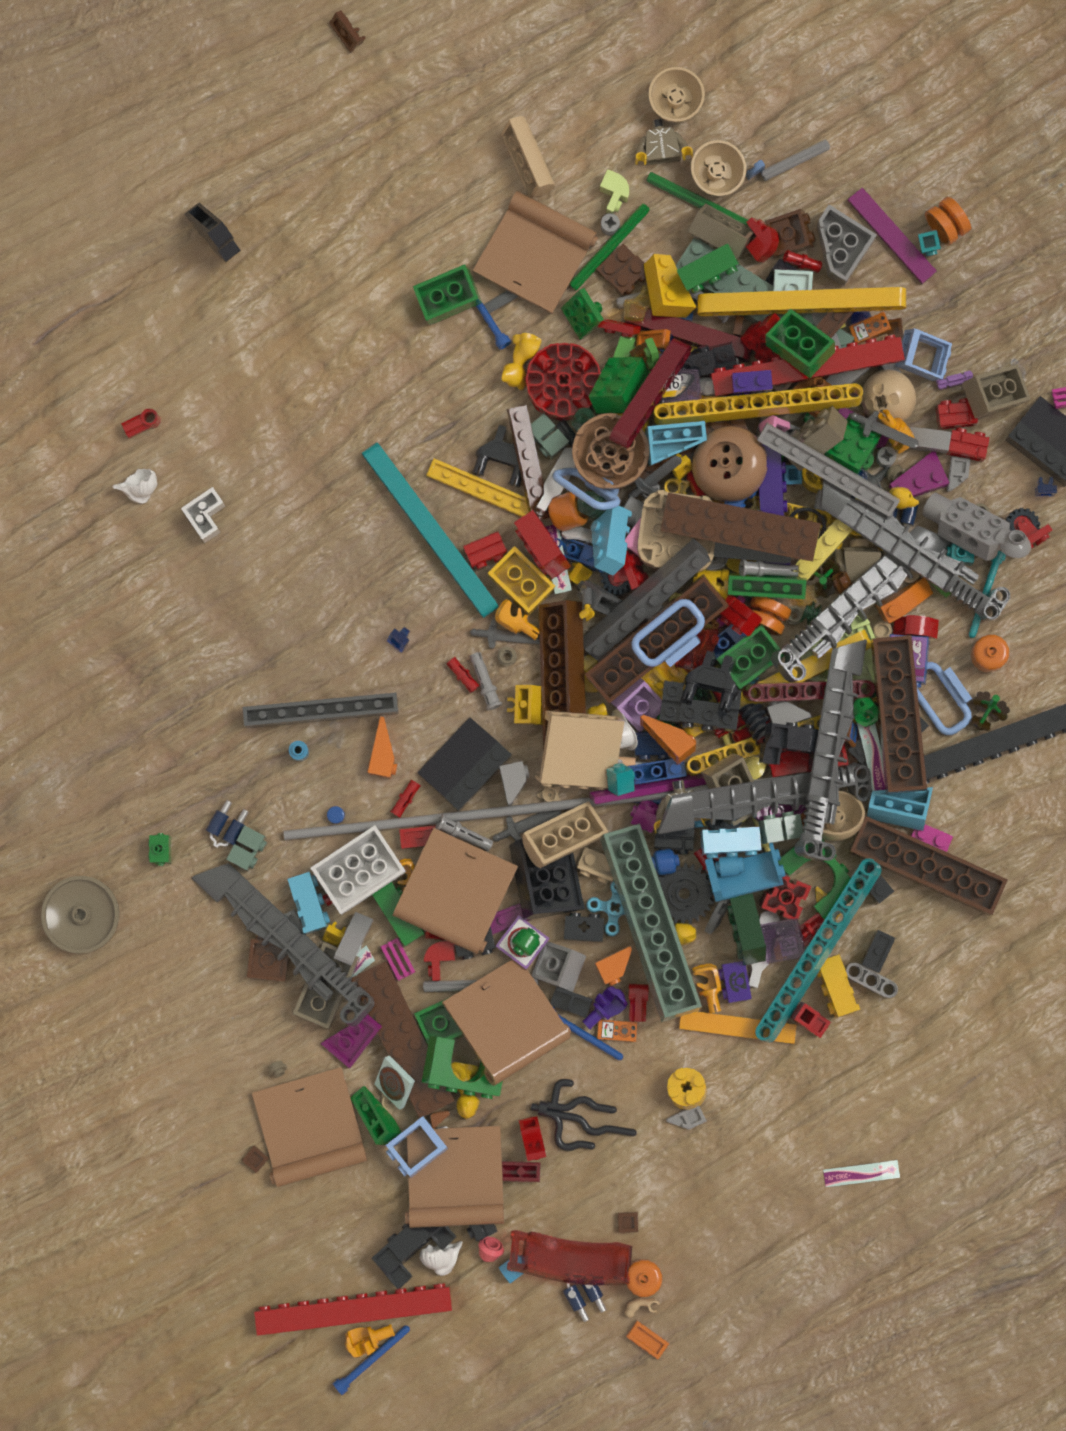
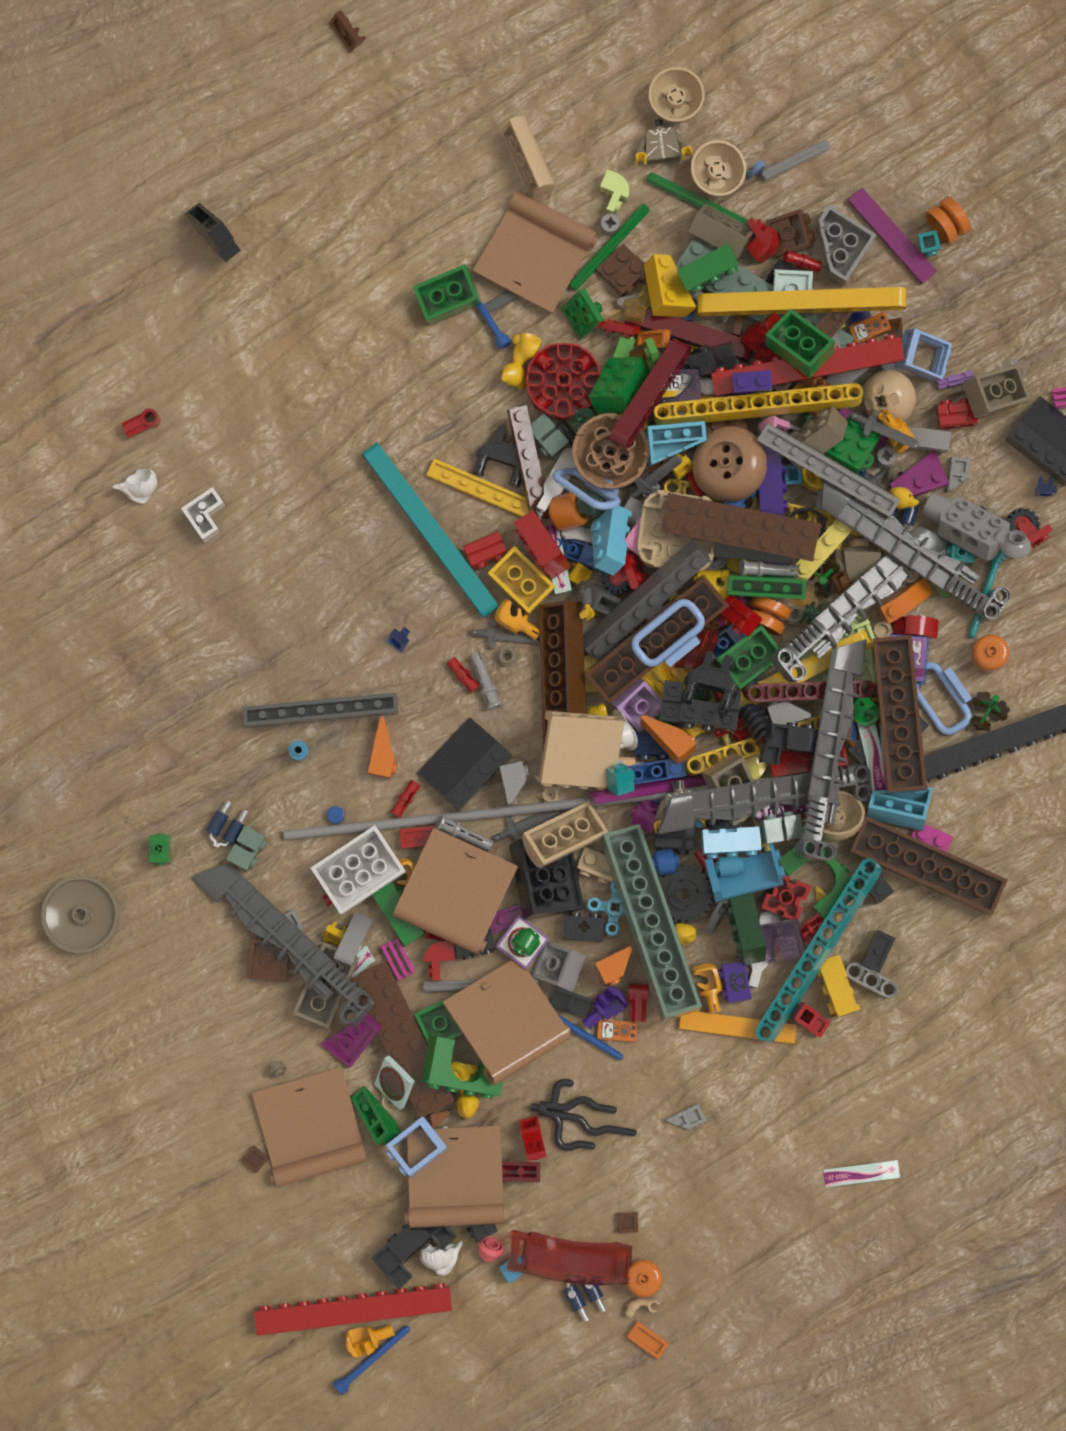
(308, 903): medium azure wedge -> none
(527, 705): yellow brick -> none
(689, 1099): yellow brick -> none
(968, 445): red brick -> none

